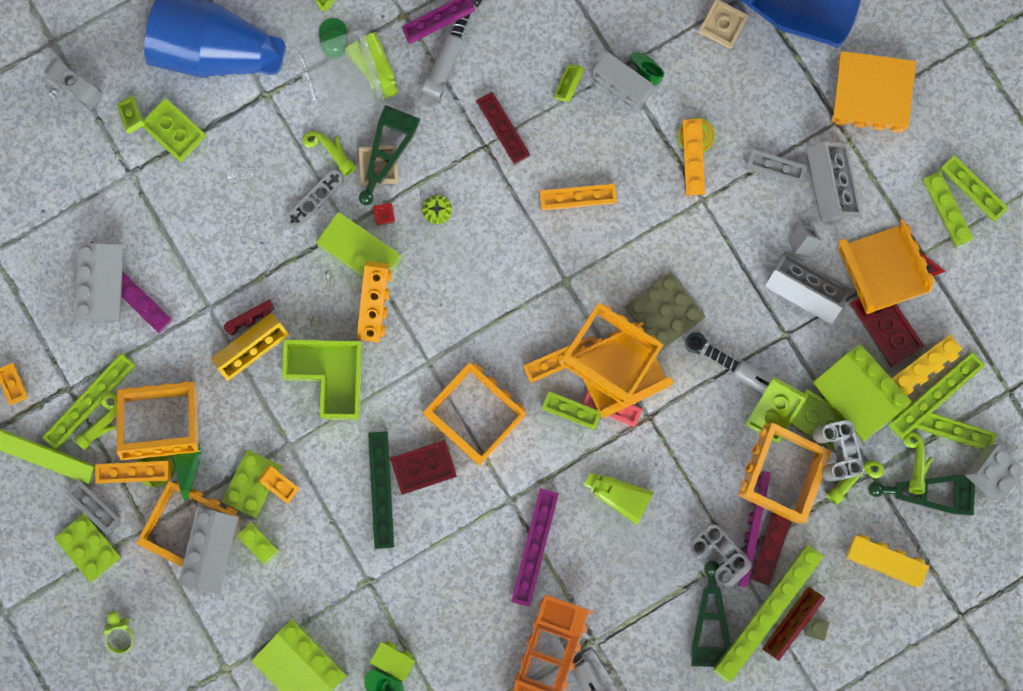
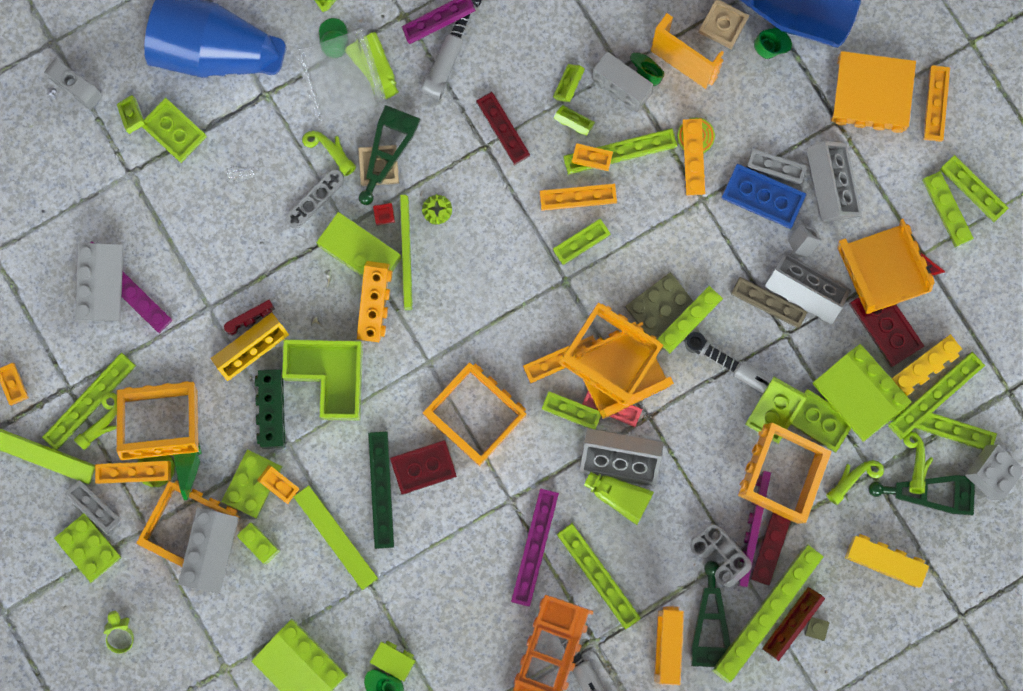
(271, 409): none -> dark green brick
(335, 537): none -> lime tile
(406, 252): none -> lime tile
(574, 120): none -> lime plate
(581, 242): none -> lime plate
(592, 157): none -> light orange plate
(598, 576): none -> lime tile
(621, 456): none -> light grey slope
(630, 149): none -> lime tile
(669, 646): none -> light orange window
(684, 57): none -> light orange panel
(689, 319): none -> lime plate
(764, 196): none -> blue plate
(769, 302): none -> dark tan tile
(772, 43): none -> green cap
(846, 450): light grey beam -> none
(936, 103): none -> light orange plate

